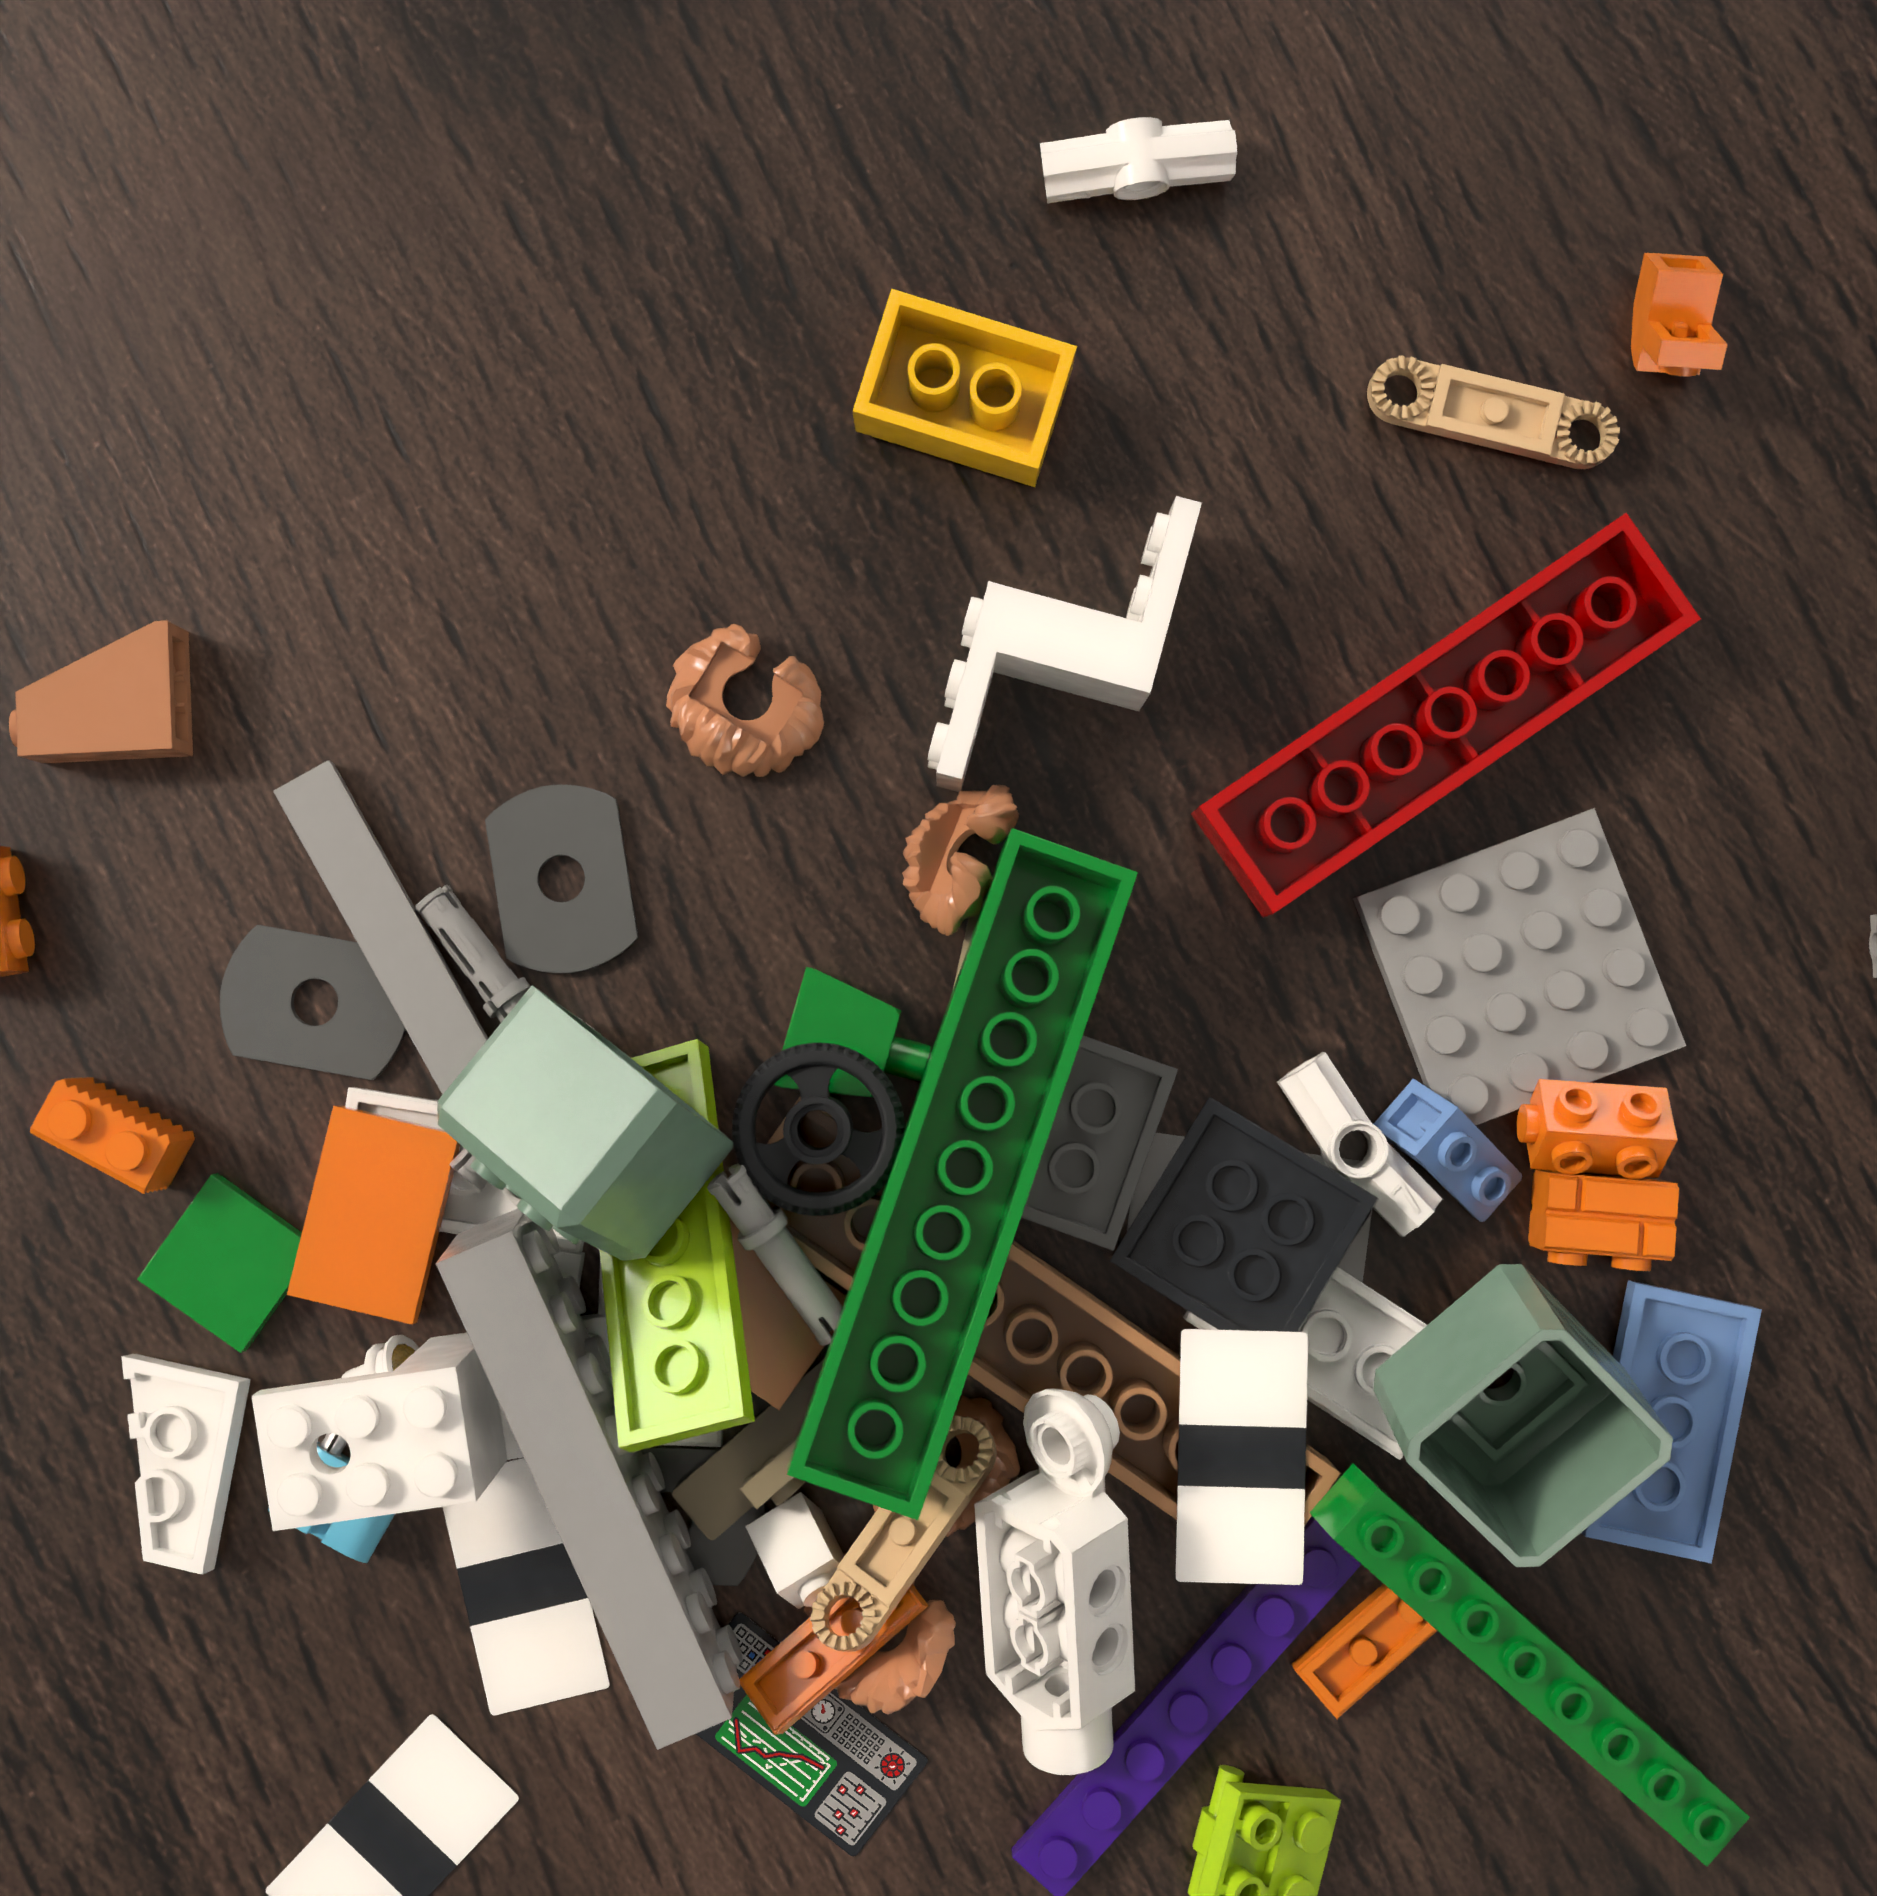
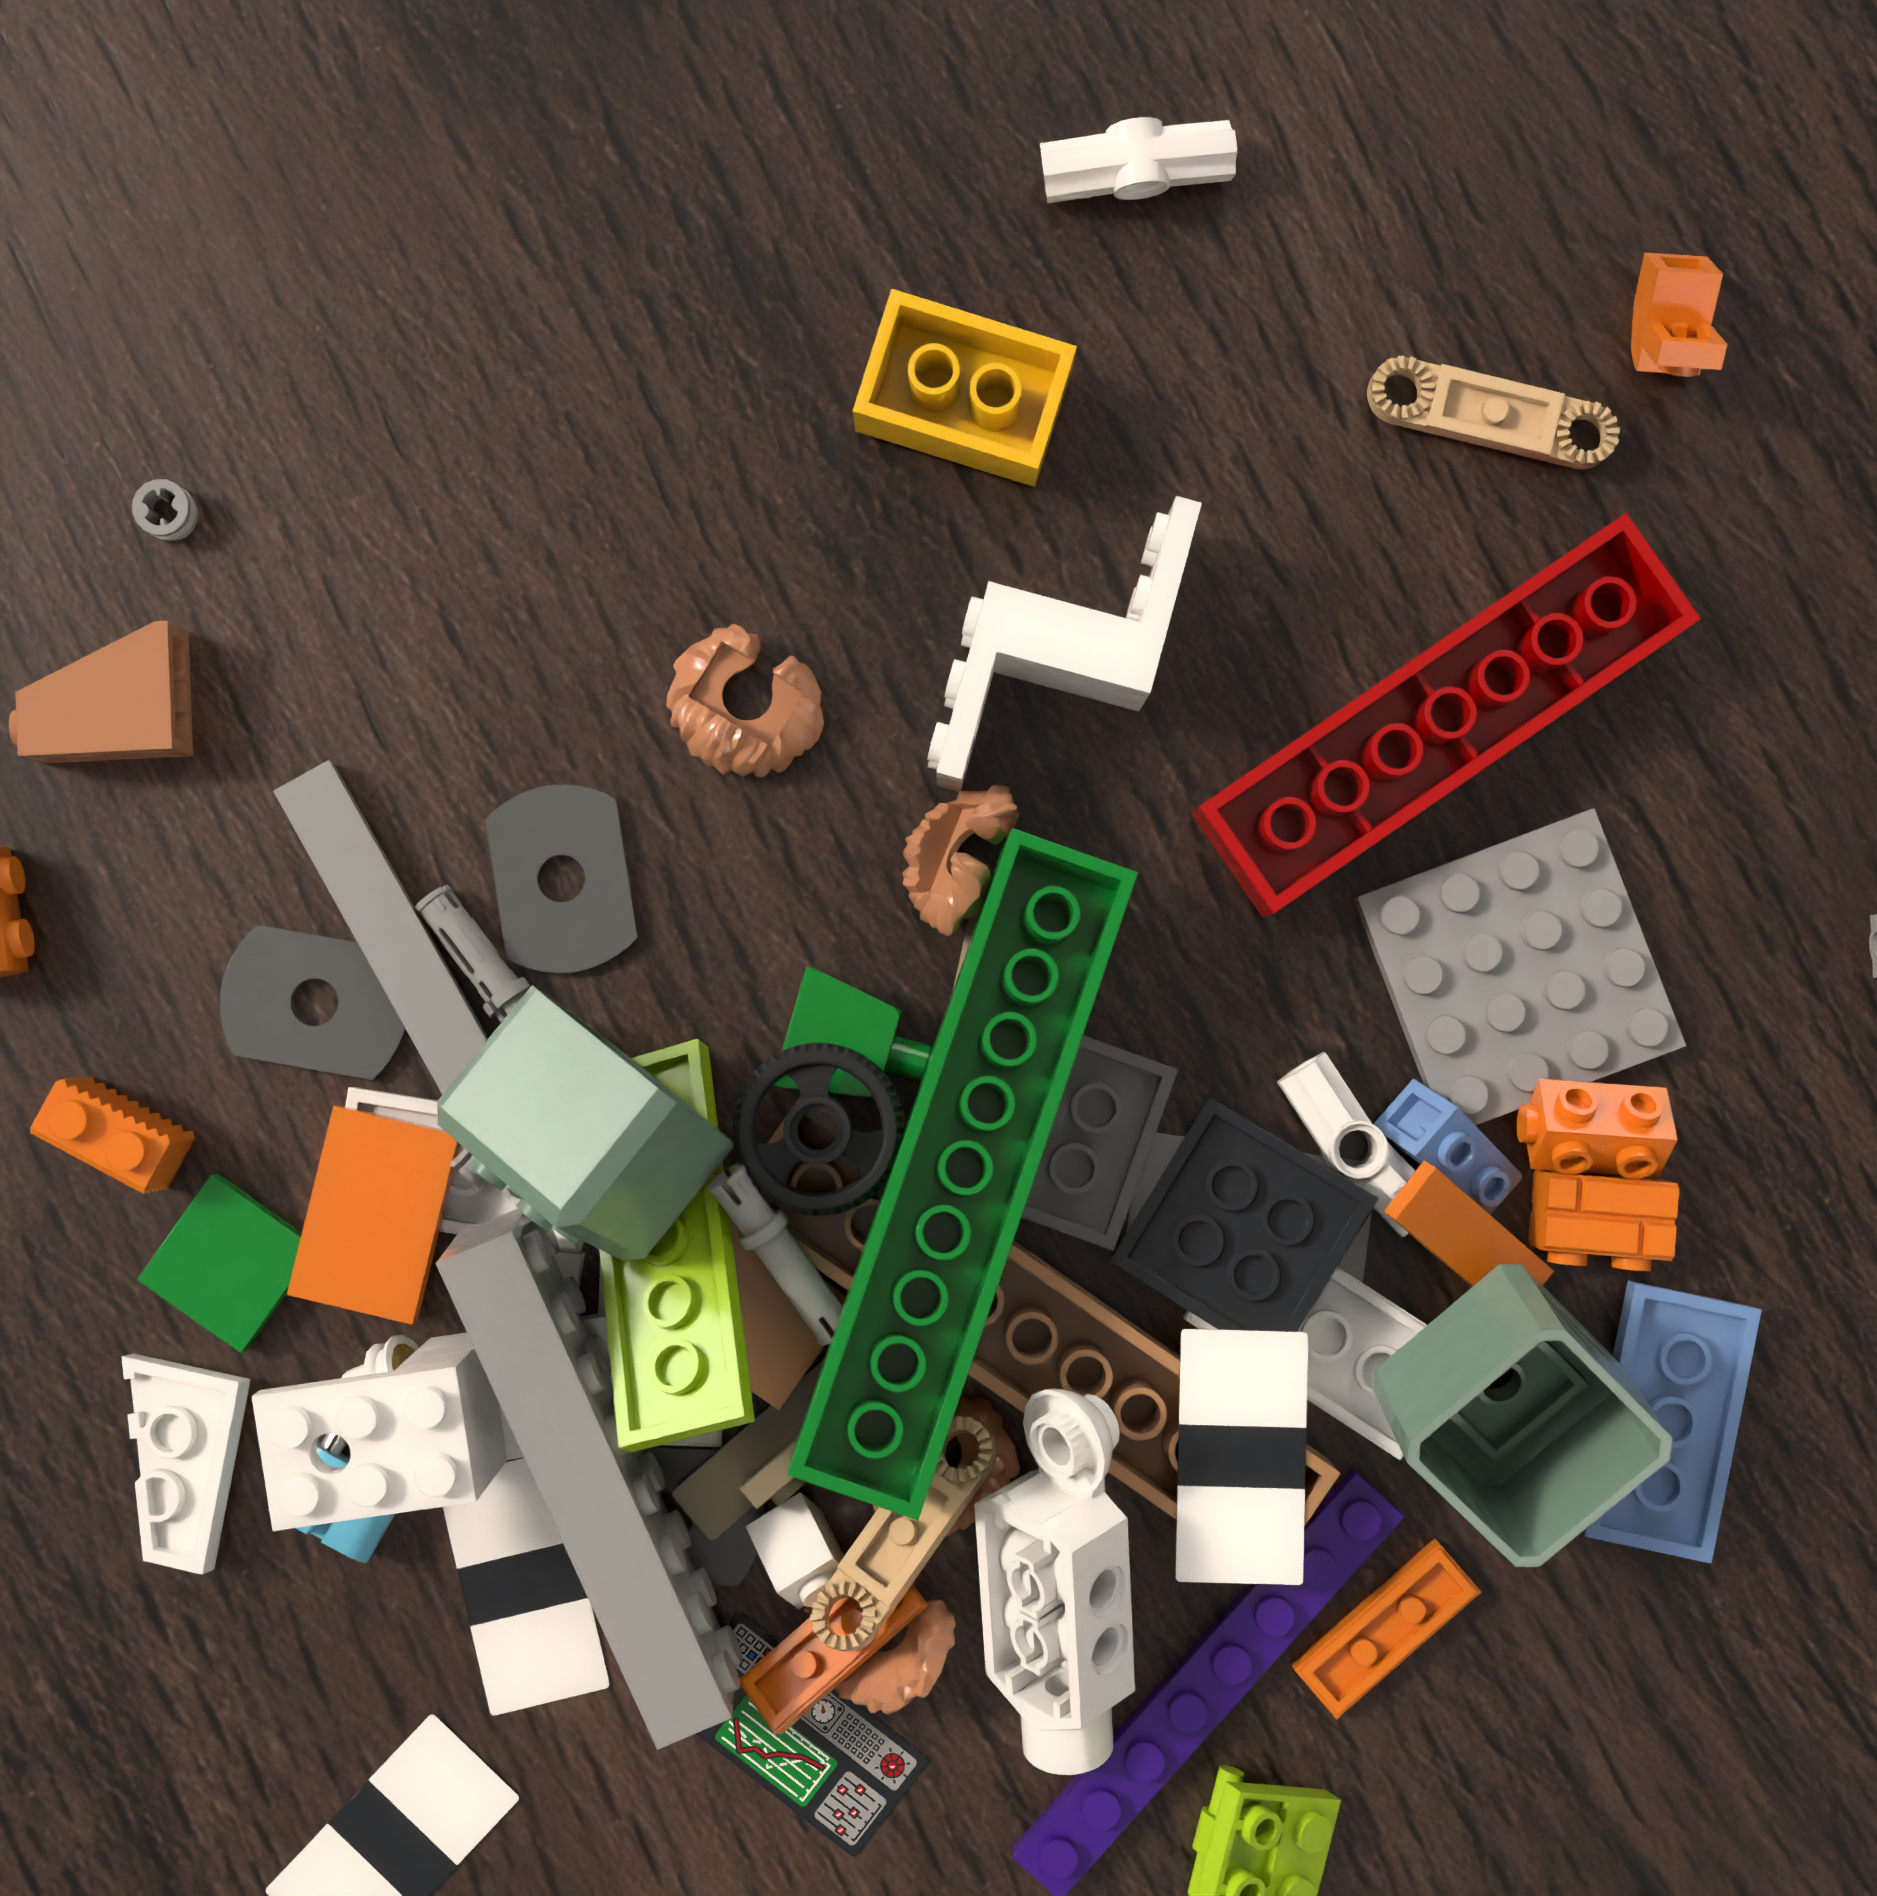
(147, 517): none -> light grey bush
(1458, 1228): none -> orange tile
(1528, 1664): green brick -> none

